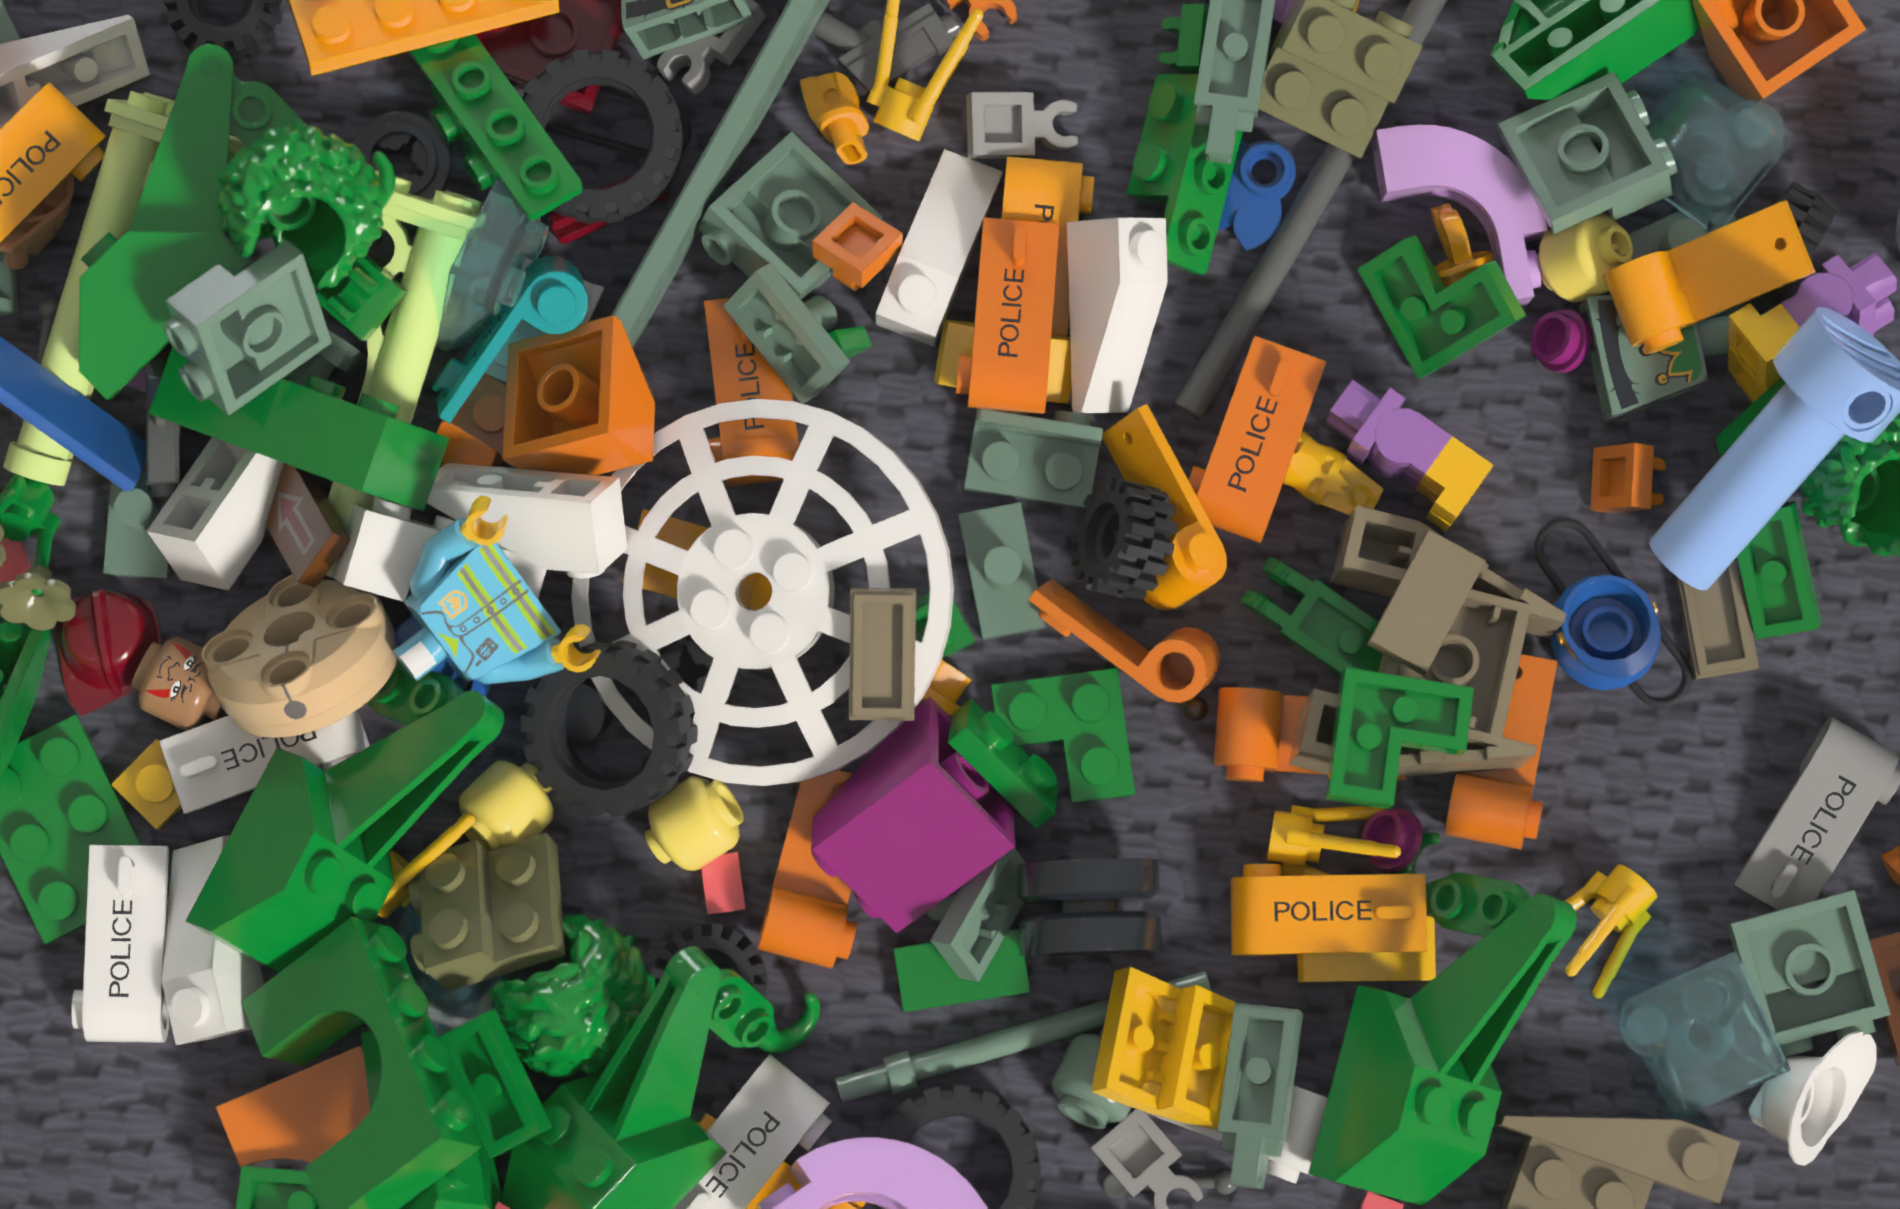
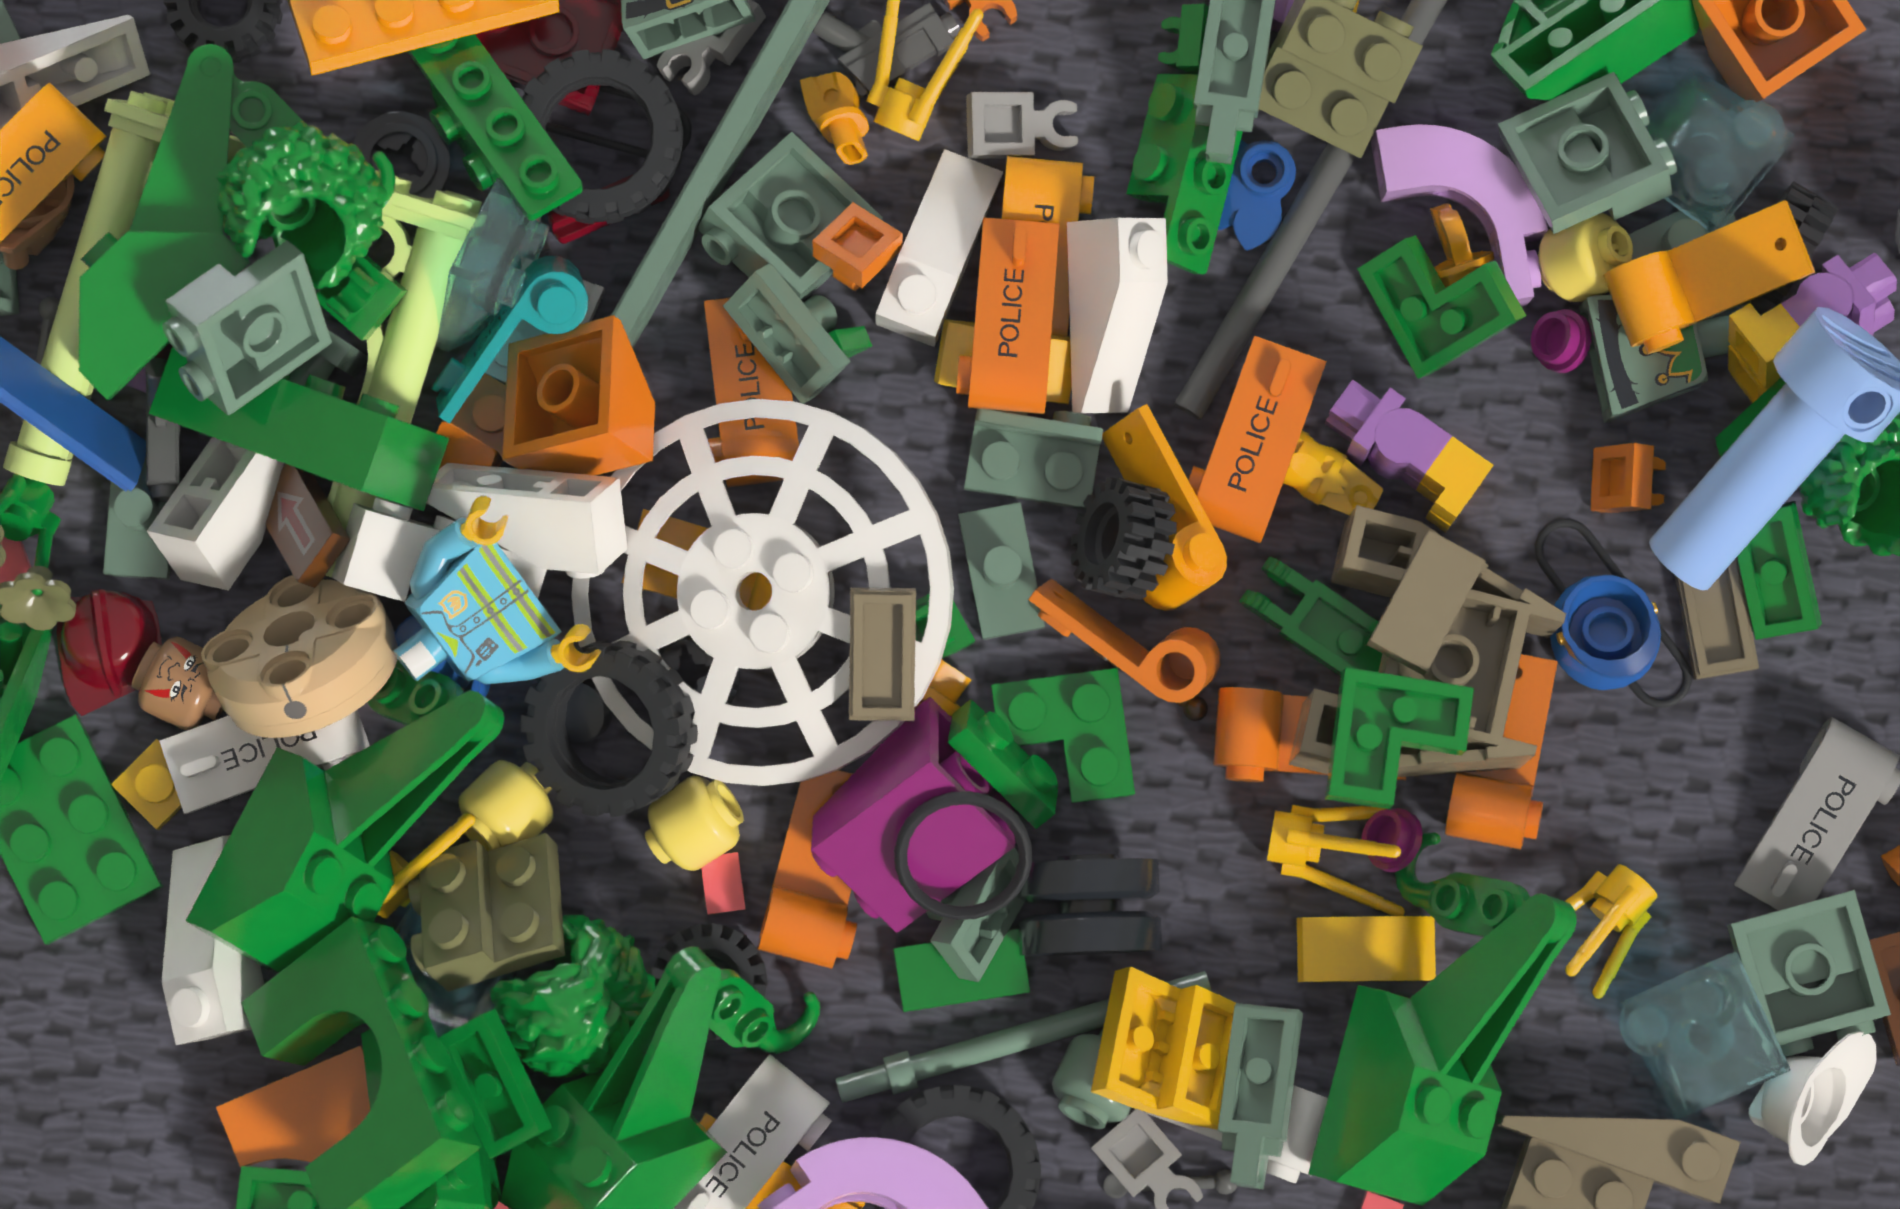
(124, 946): white door -> none
(962, 798): none -> black tyre
(1326, 913): light orange door -> none

